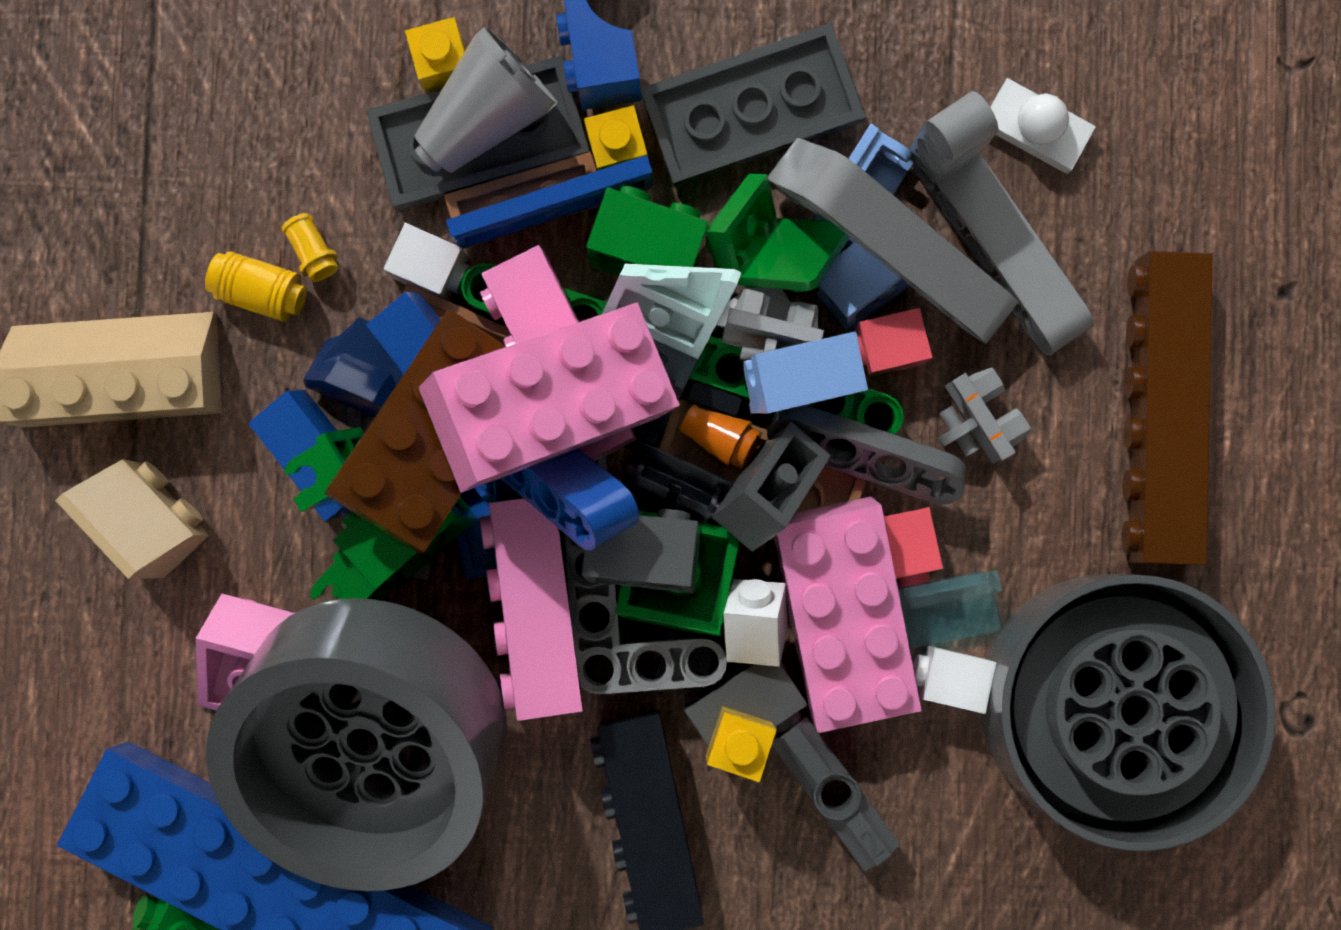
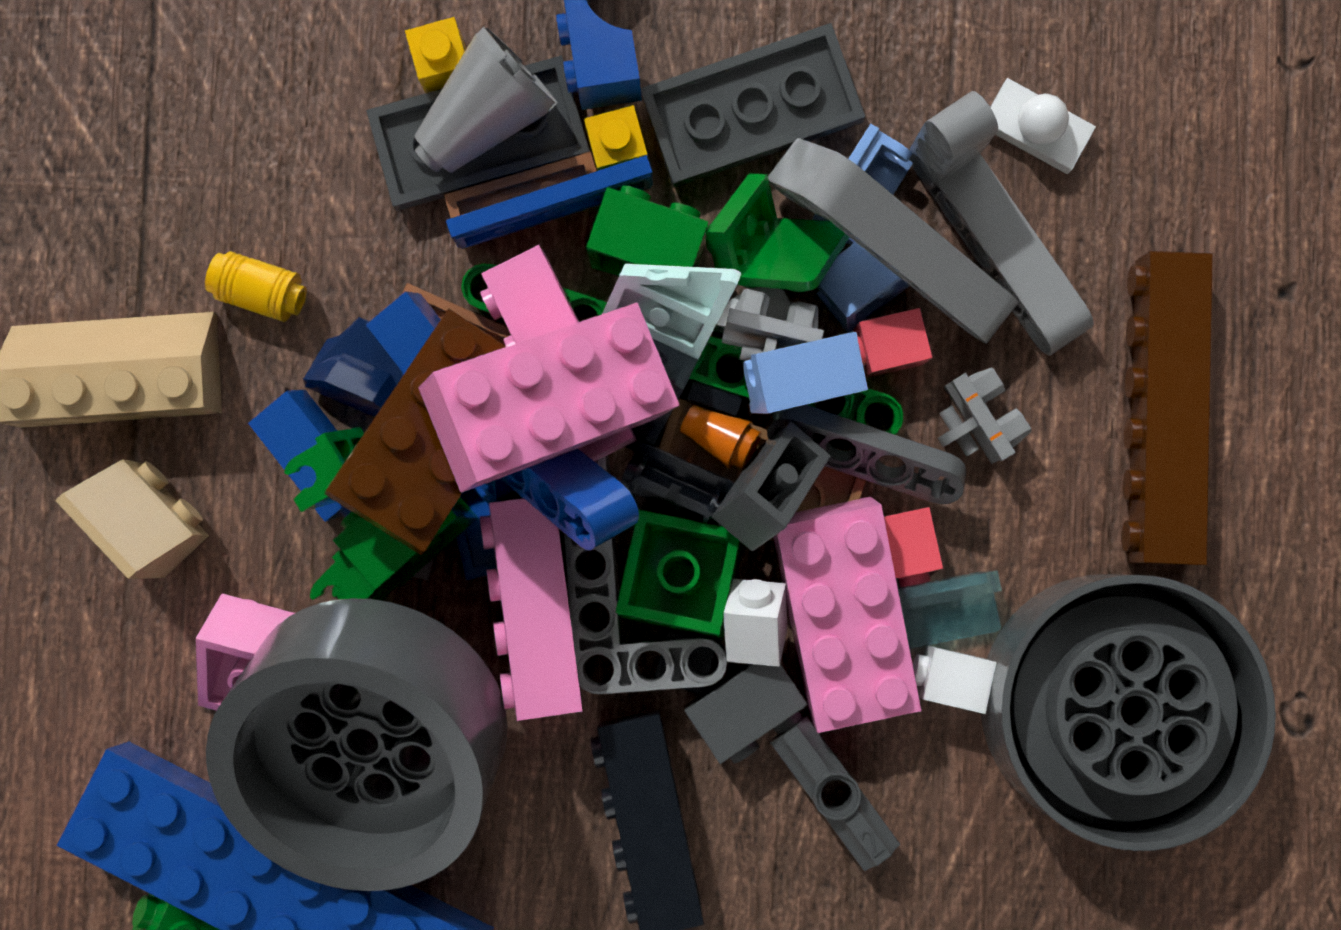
(315, 257): yellow pin -> none
(427, 262): white brick -> none
(650, 554): dark grey brick -> none
(740, 744): yellow brick -> none

